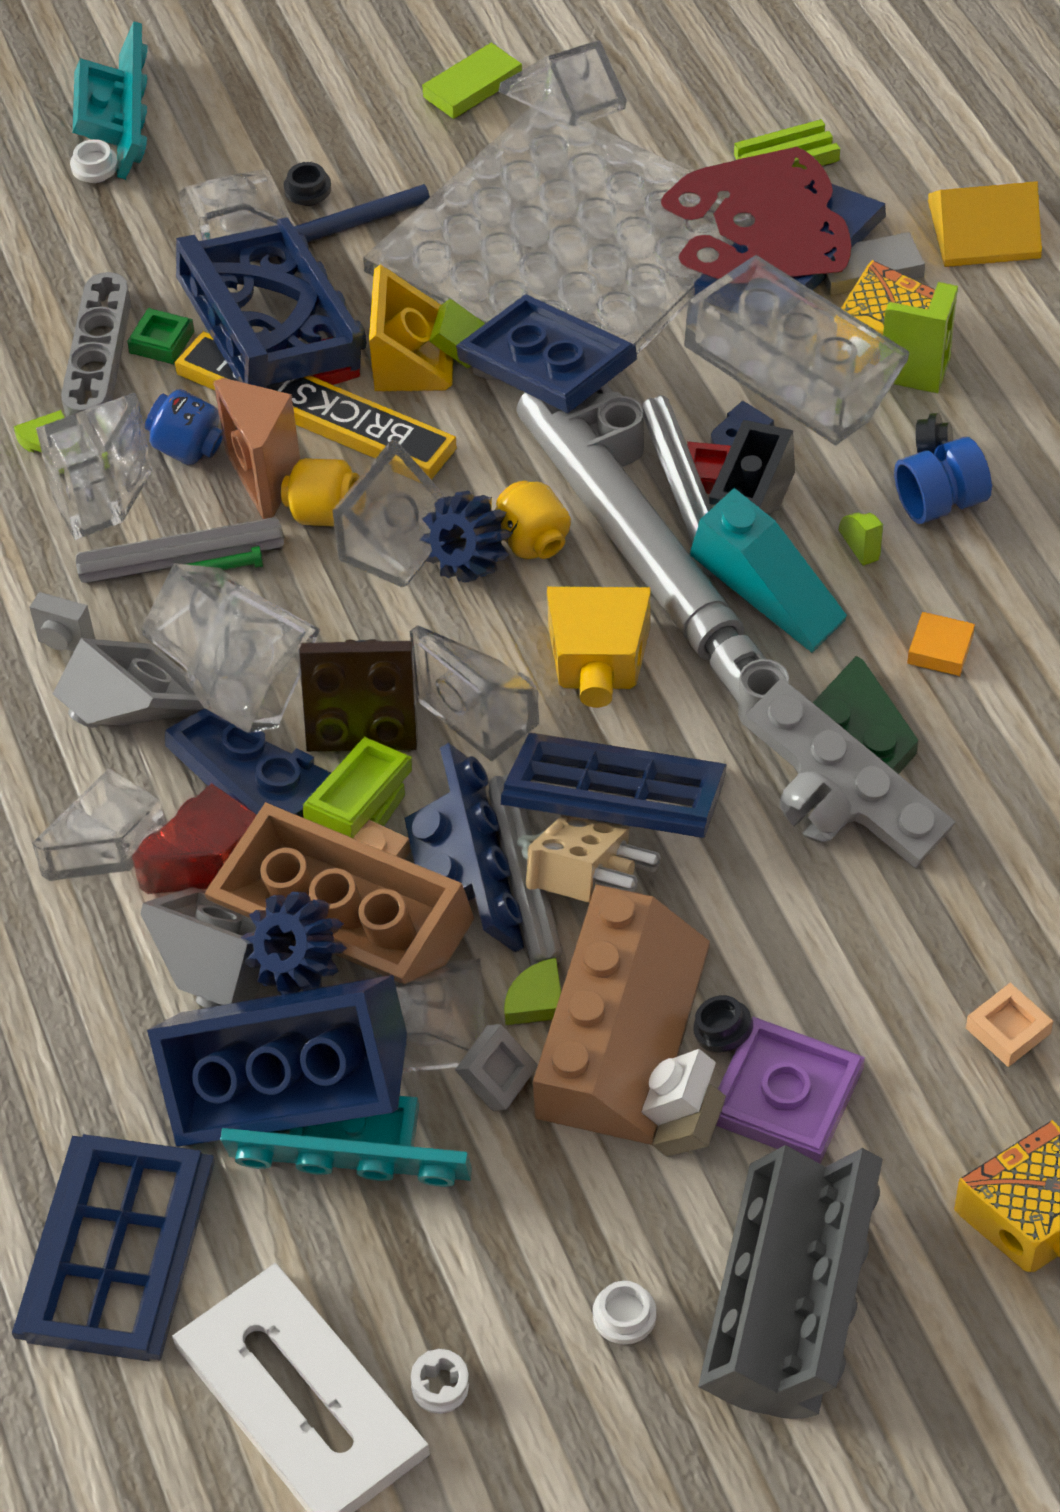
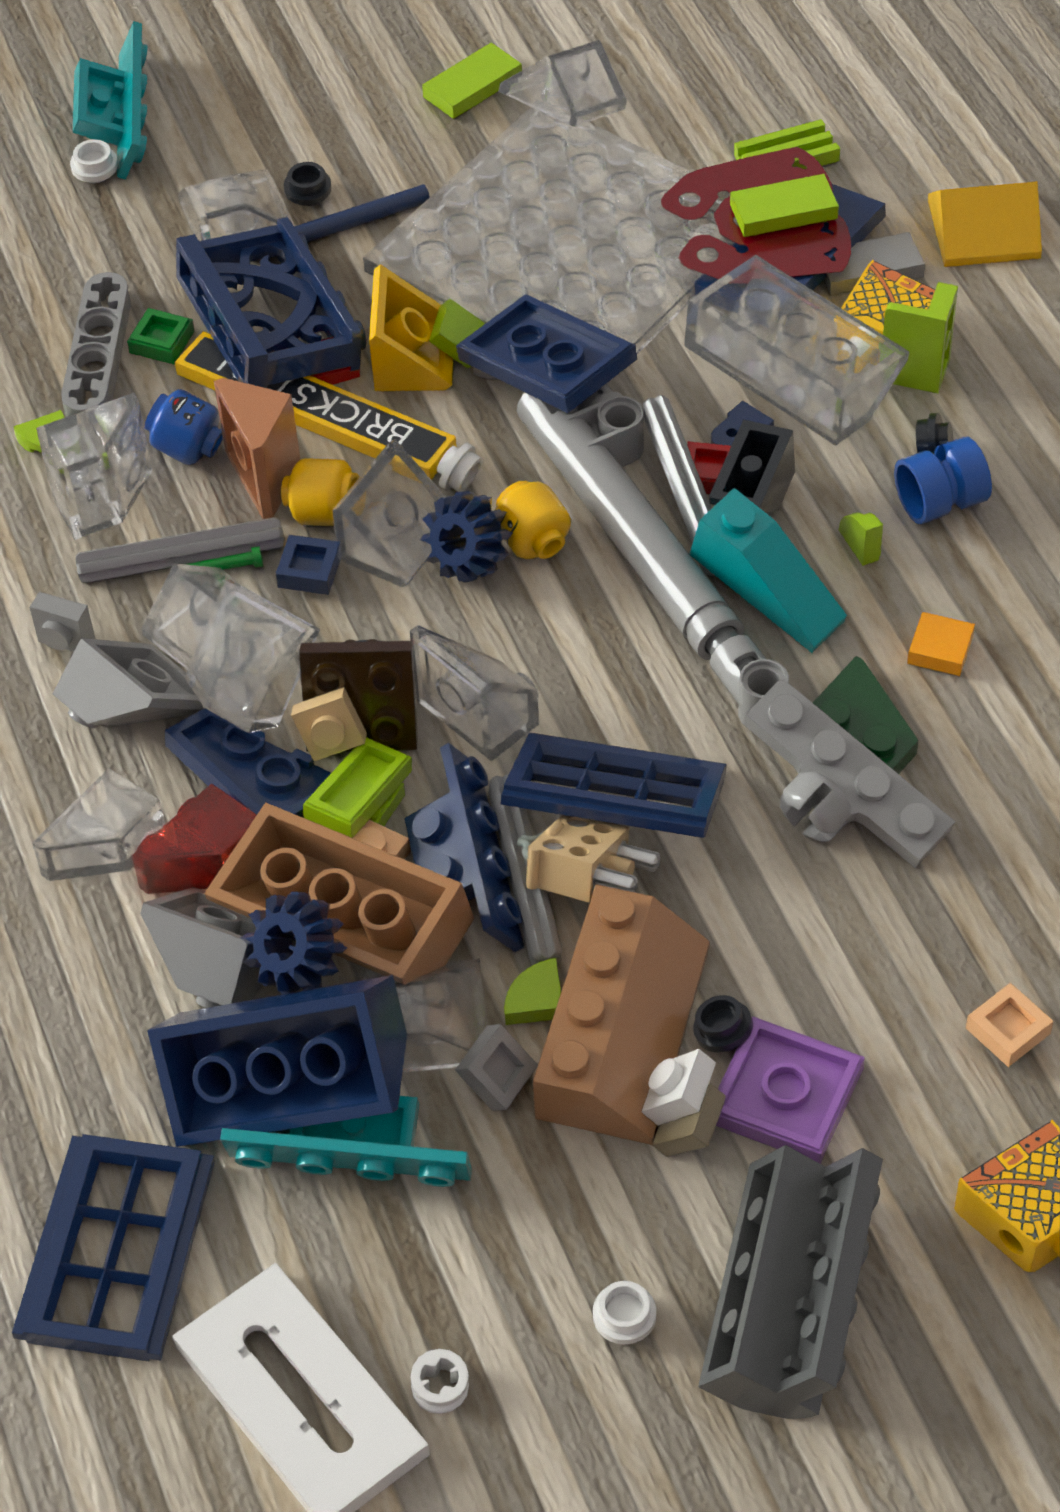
(308, 564): none -> dark blue plate
(328, 724): none -> tan plate
(459, 467): none -> white plate
(598, 638): yellow torso -> none
(784, 205): none -> lime tile

